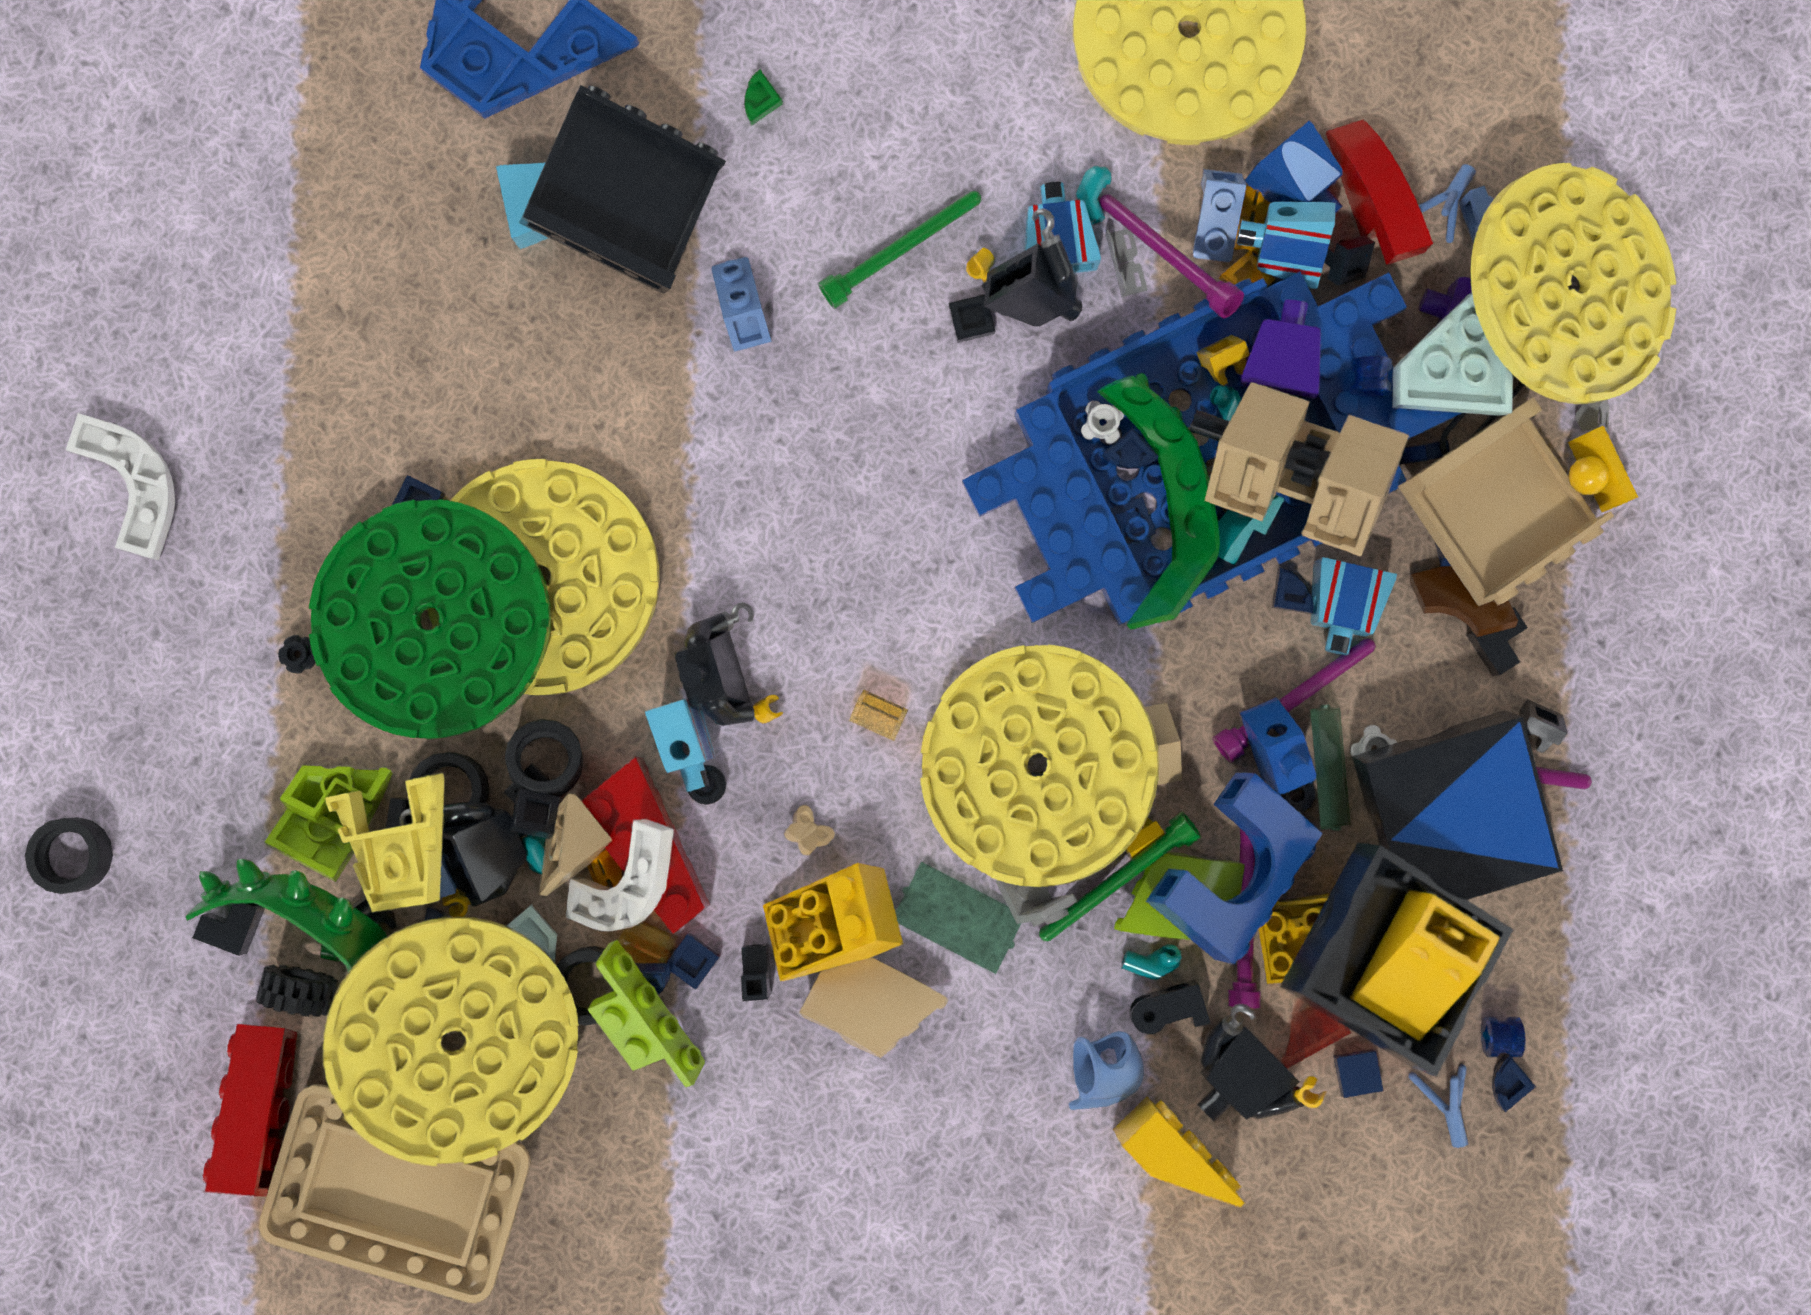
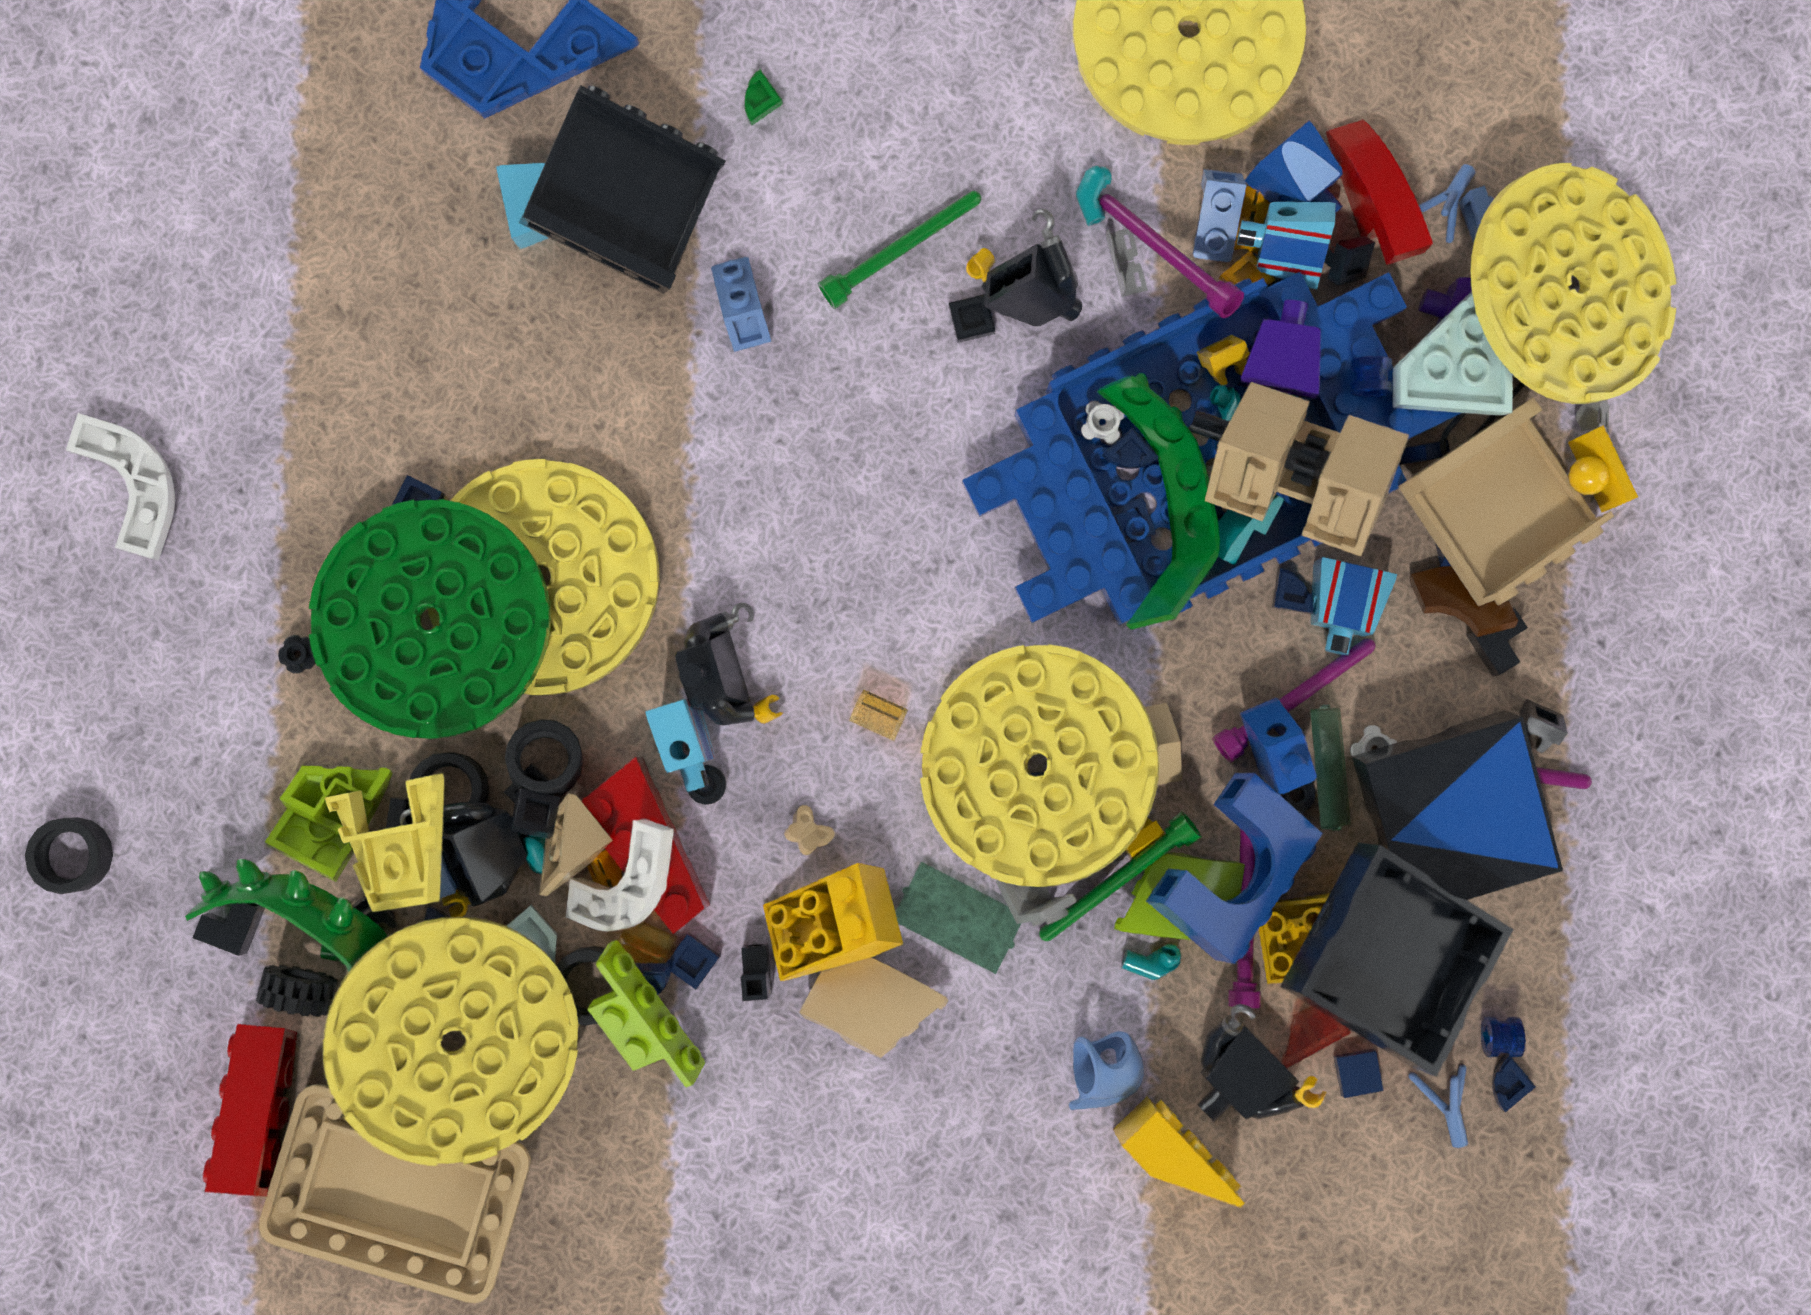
(1070, 224): torso -> none
(1169, 1005): black leg -> none
(1423, 963): yellow slope -> none

